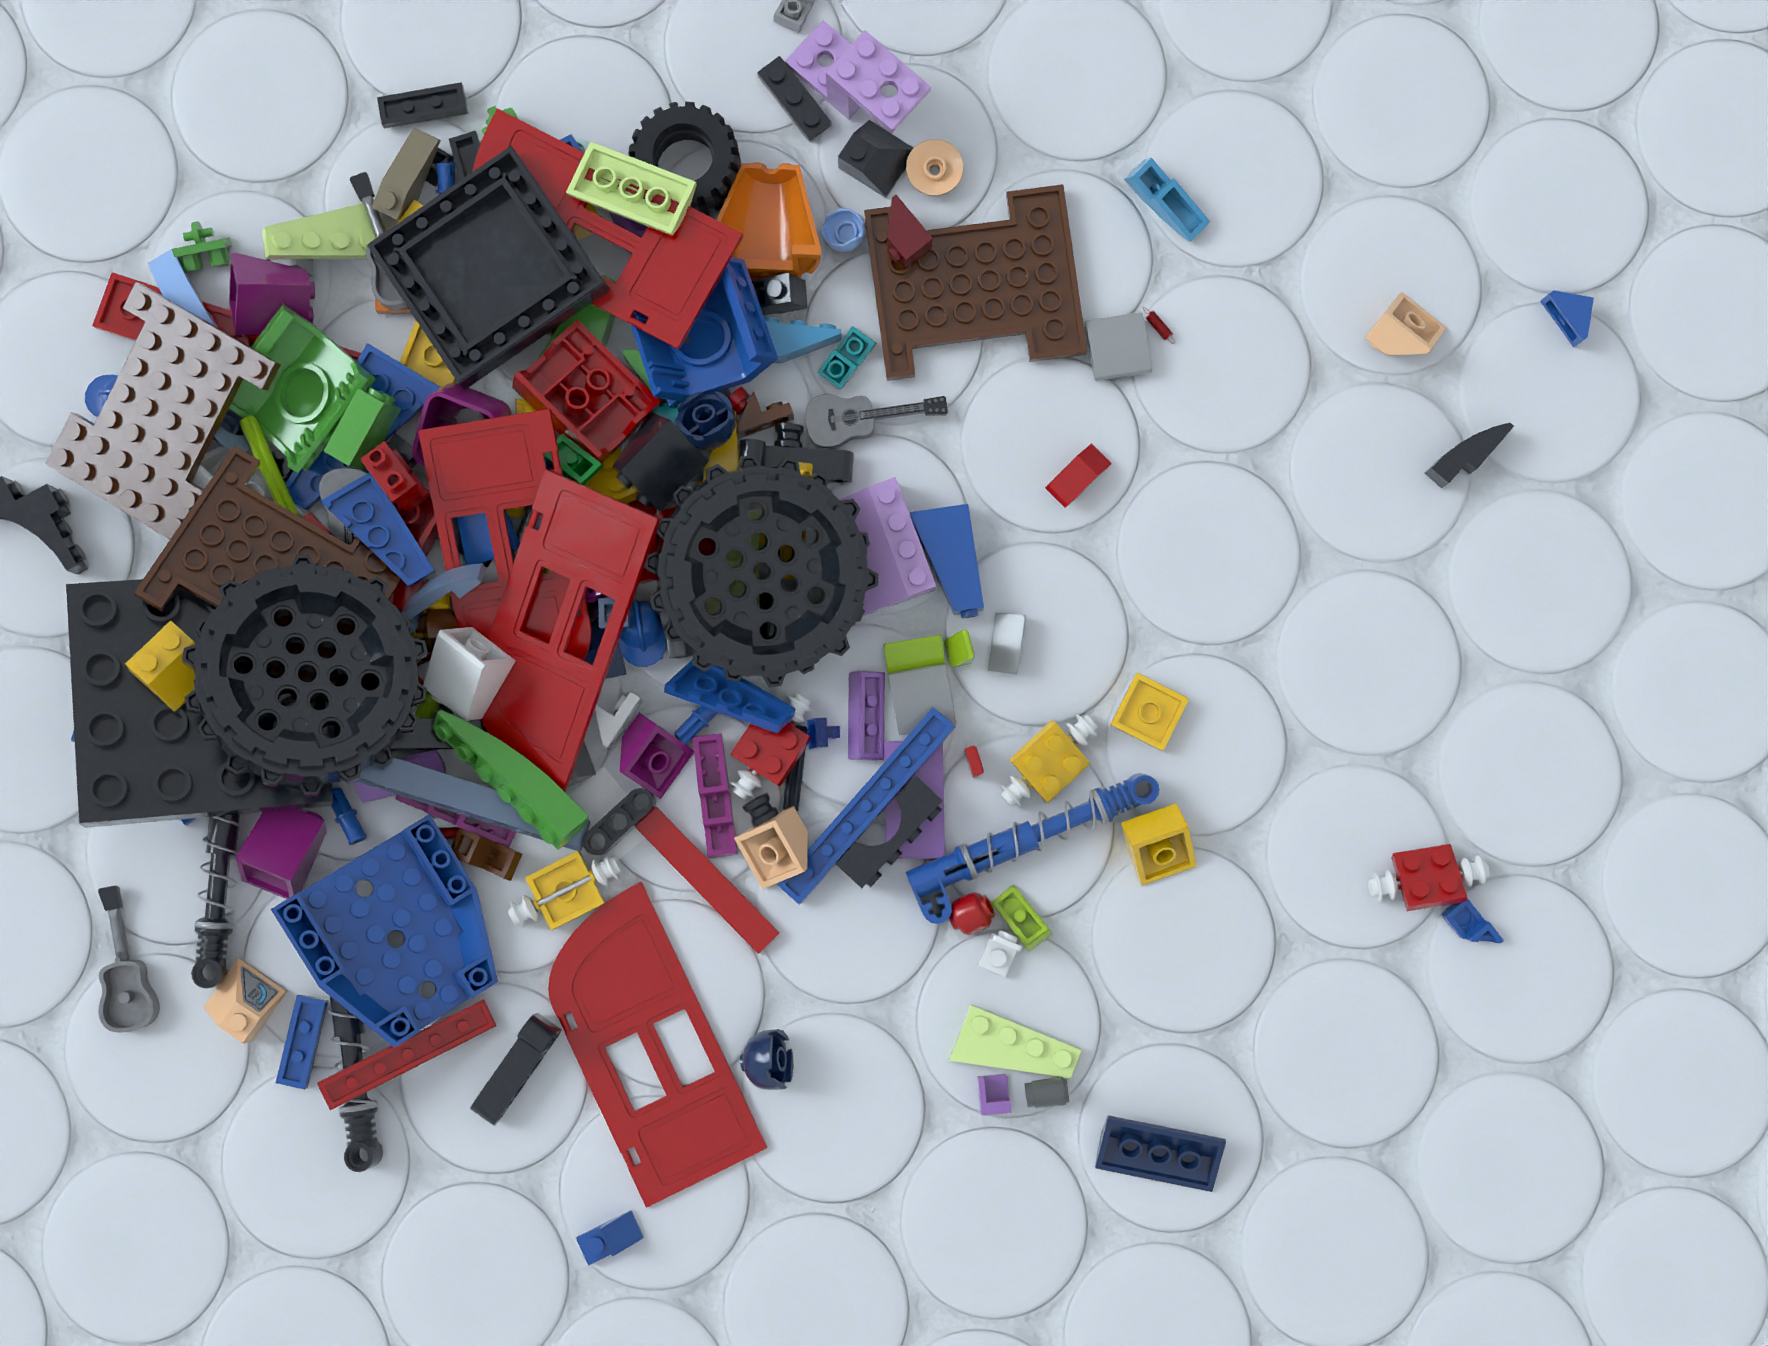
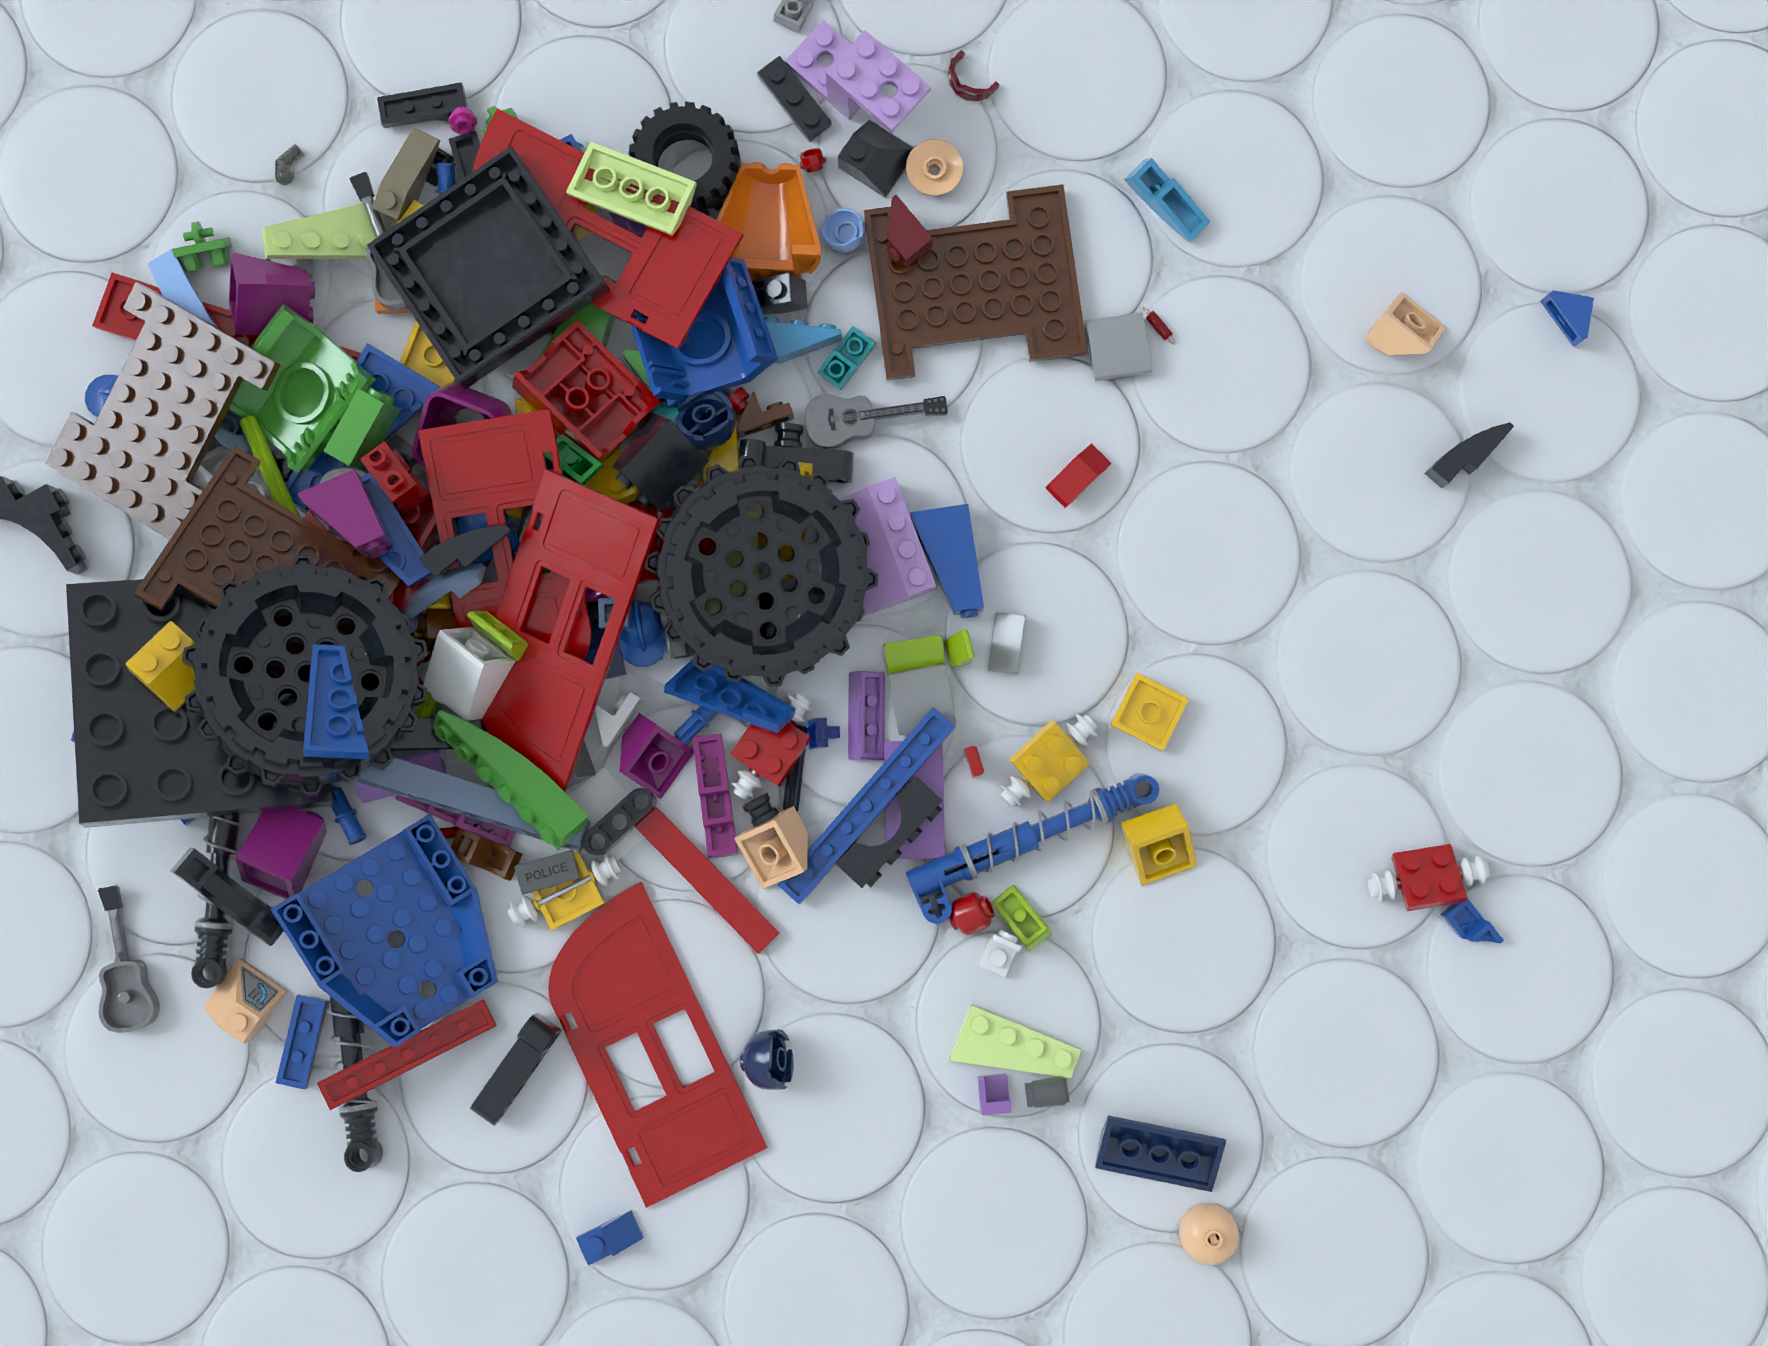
(228, 895): none -> black arch
(285, 165): none -> clear smoke arm
(332, 714): none -> blue wing
(350, 512): none -> magenta slope
(462, 120): none -> dark pink plate
(465, 547): none -> black slope
(498, 633): none -> lime slope
(547, 872): none -> dark grey tile
(812, 160): none -> red plate
(959, 89): none -> dark red helmet
(1212, 1222): none -> light nougat cylinder

